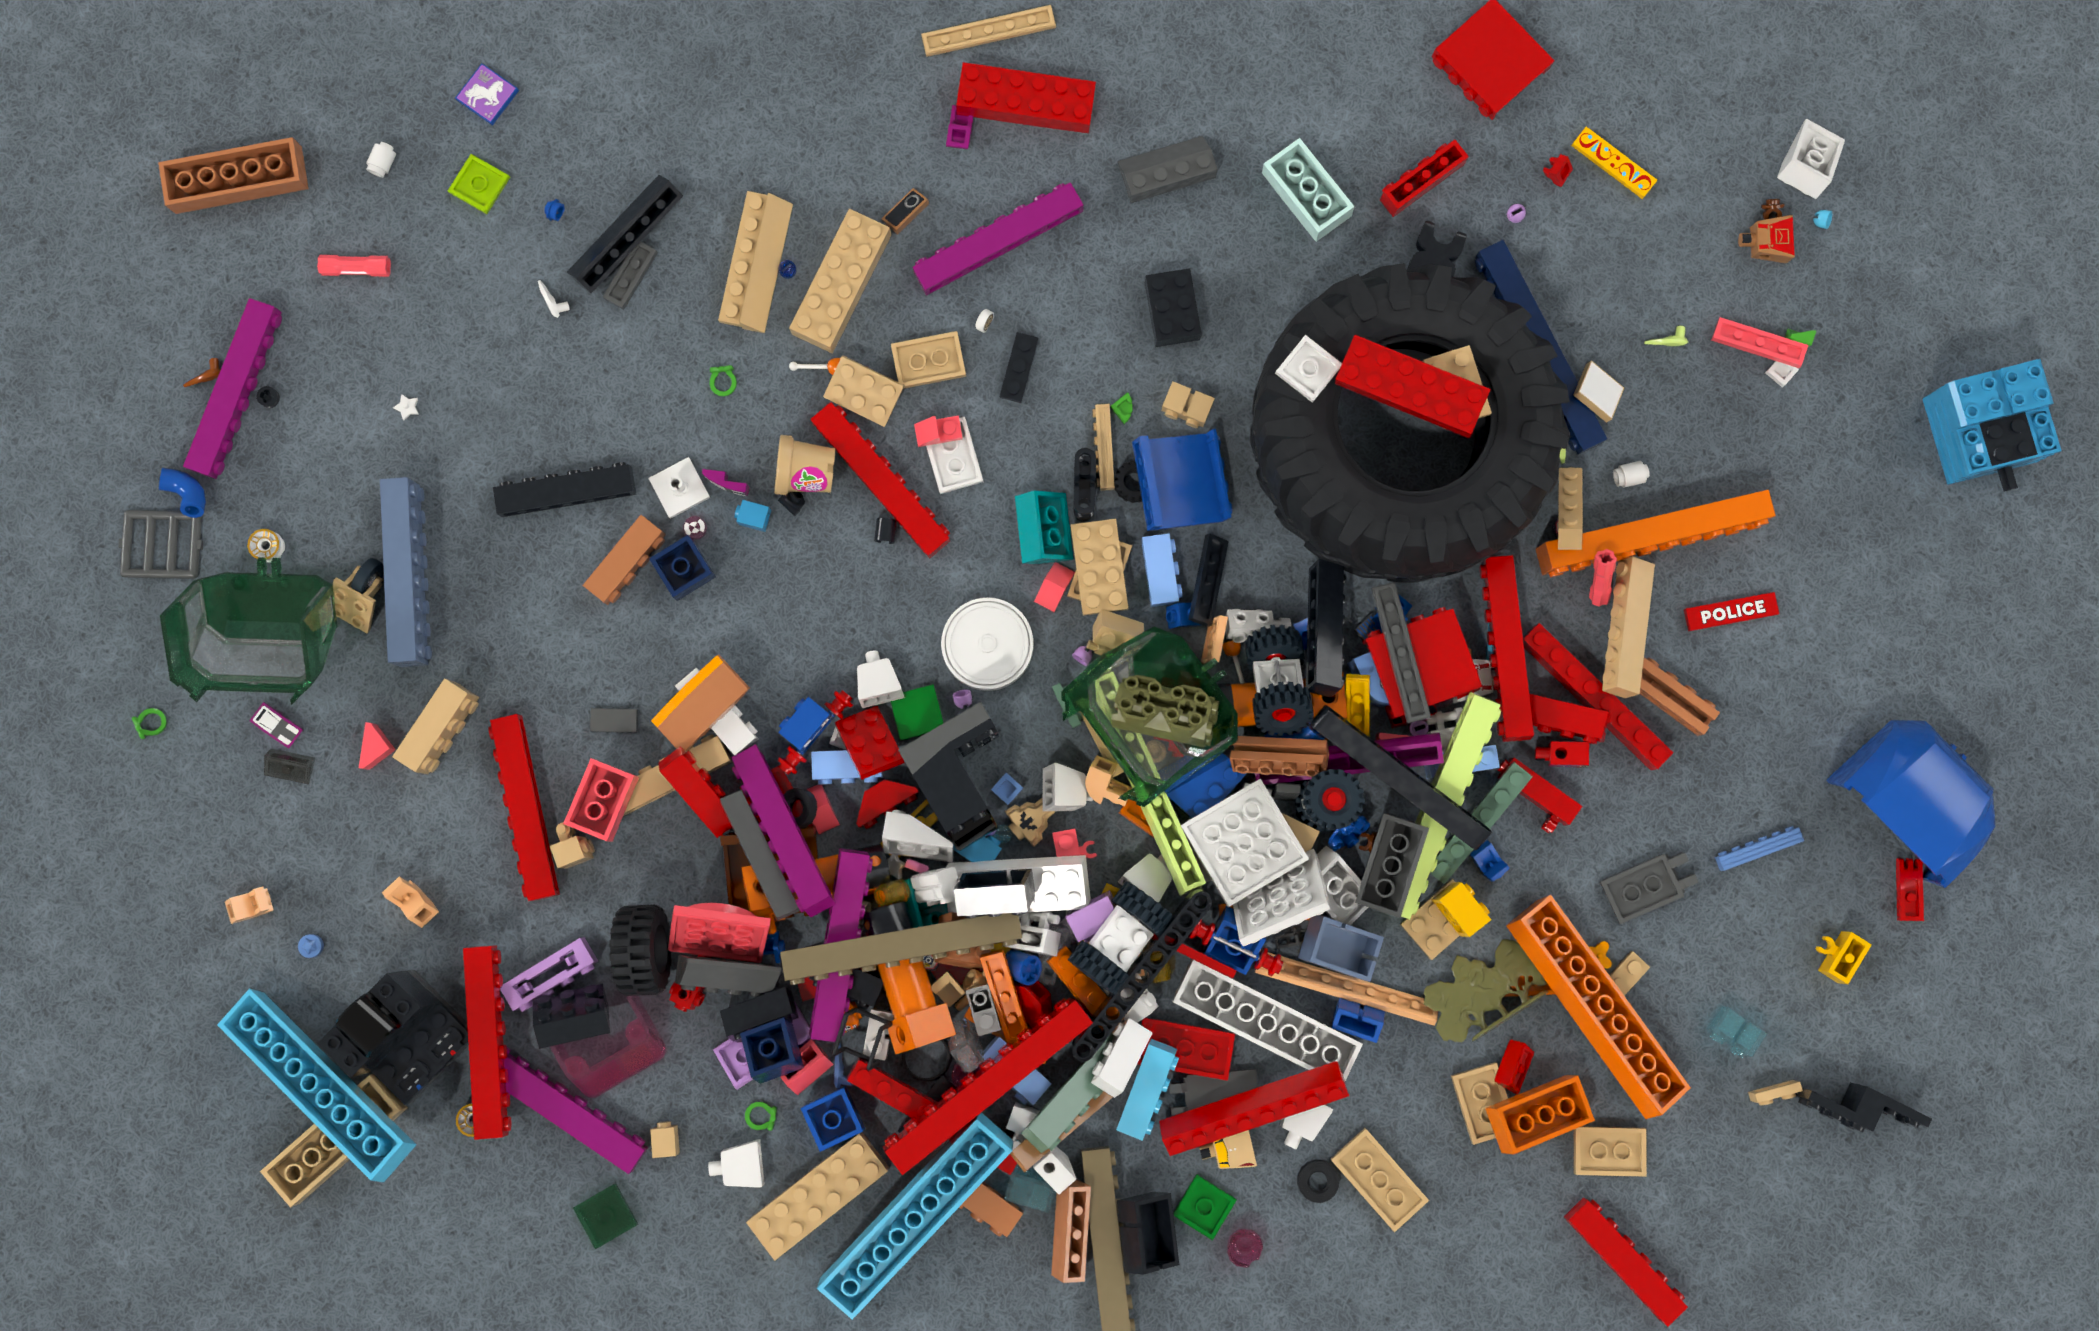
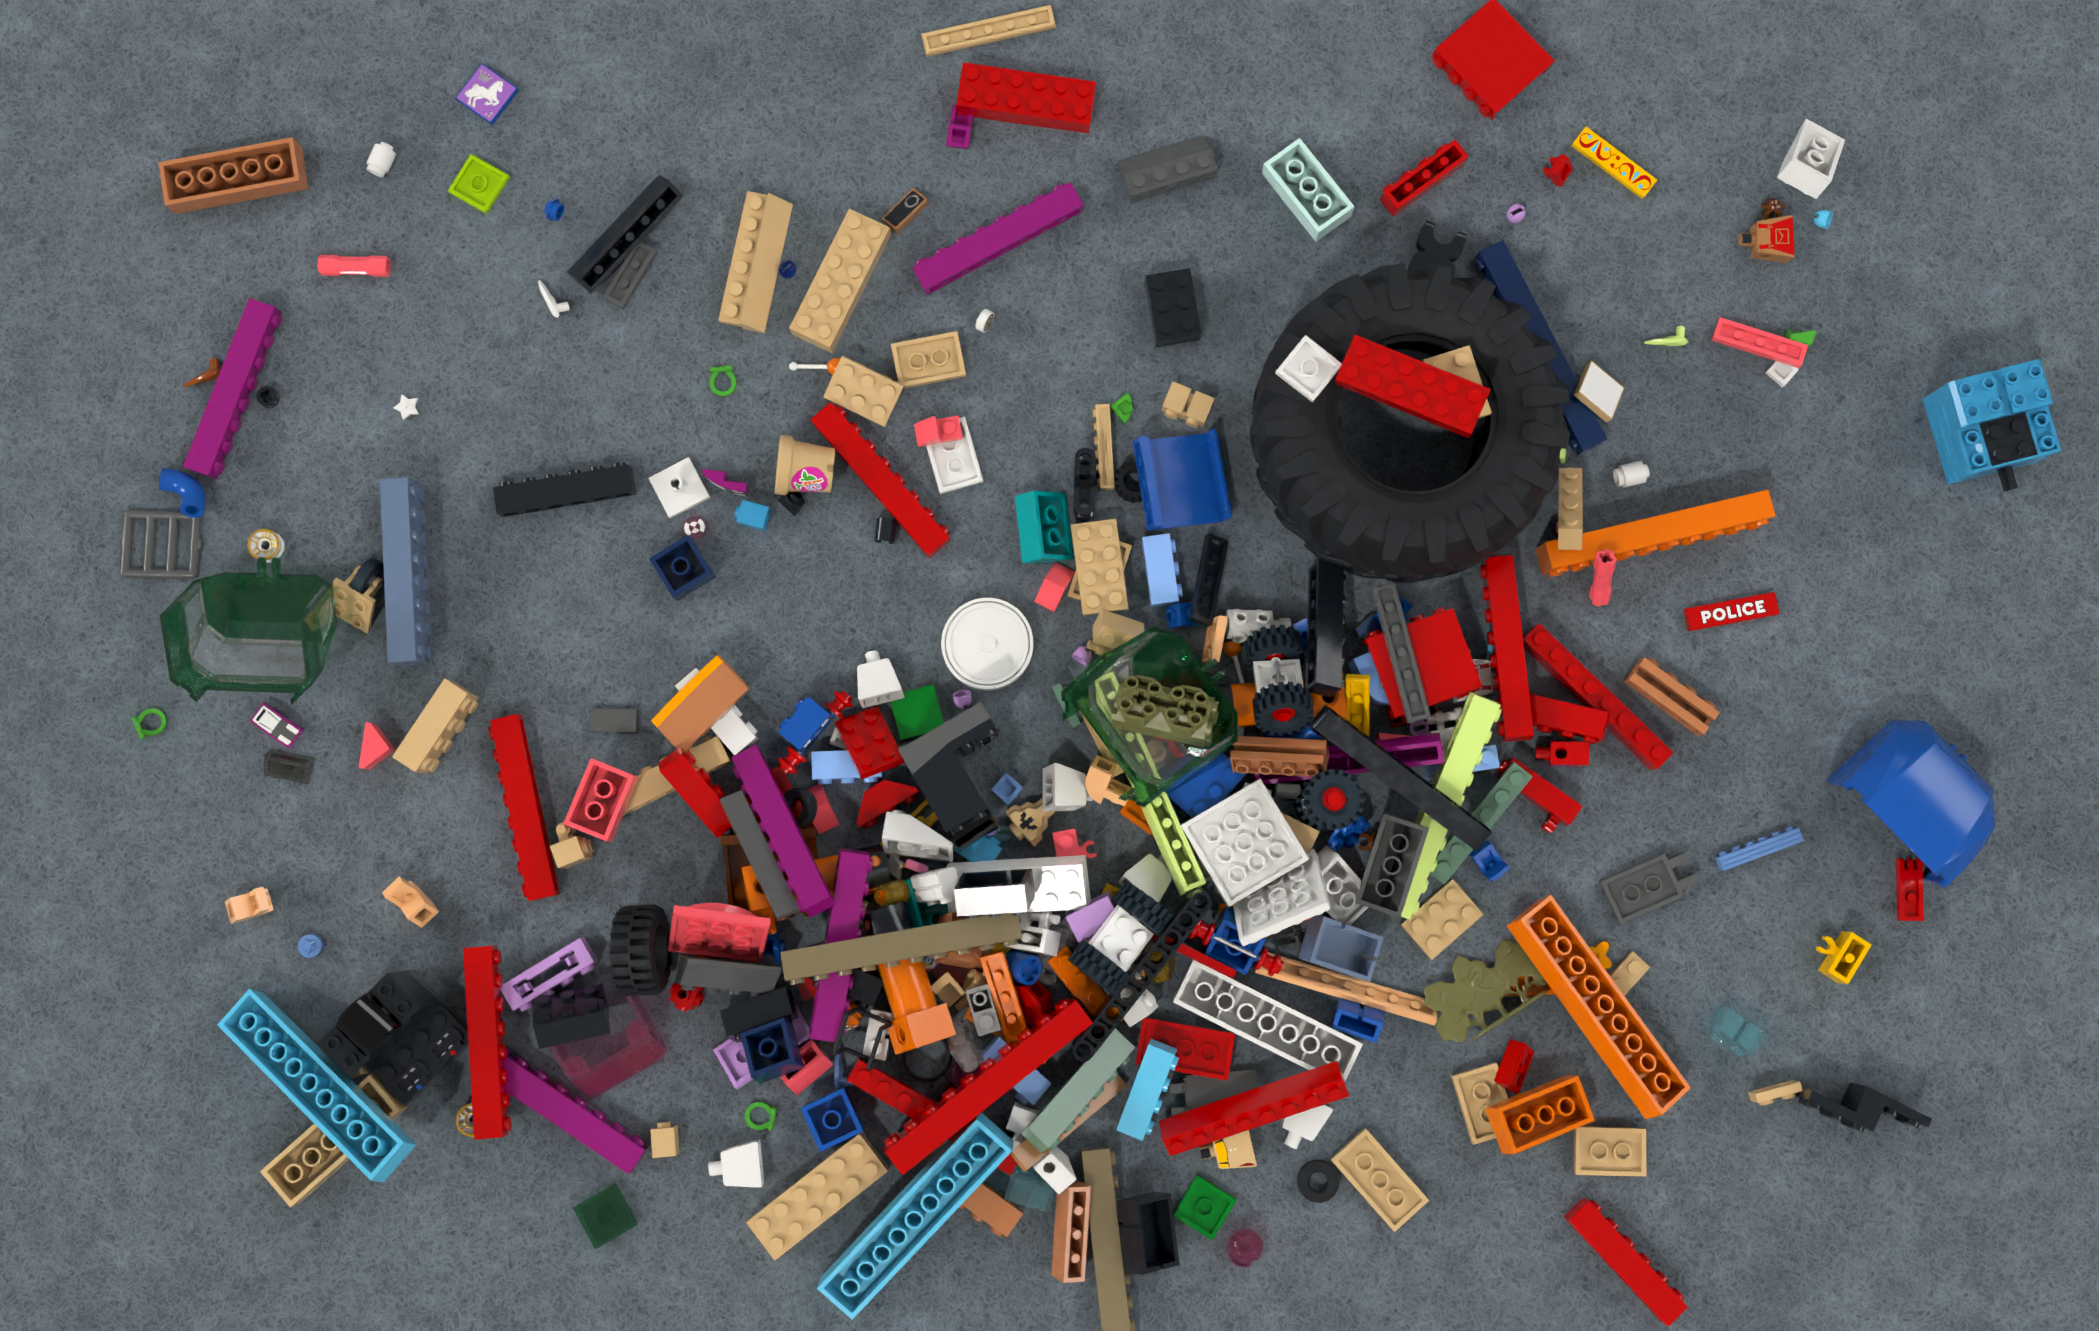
(624, 560): nougat brick -> none
(1019, 367): black plate -> none
(1120, 1057): white brick -> none
(1462, 909): yellow brick -> none
(1628, 627): tan brick -> none

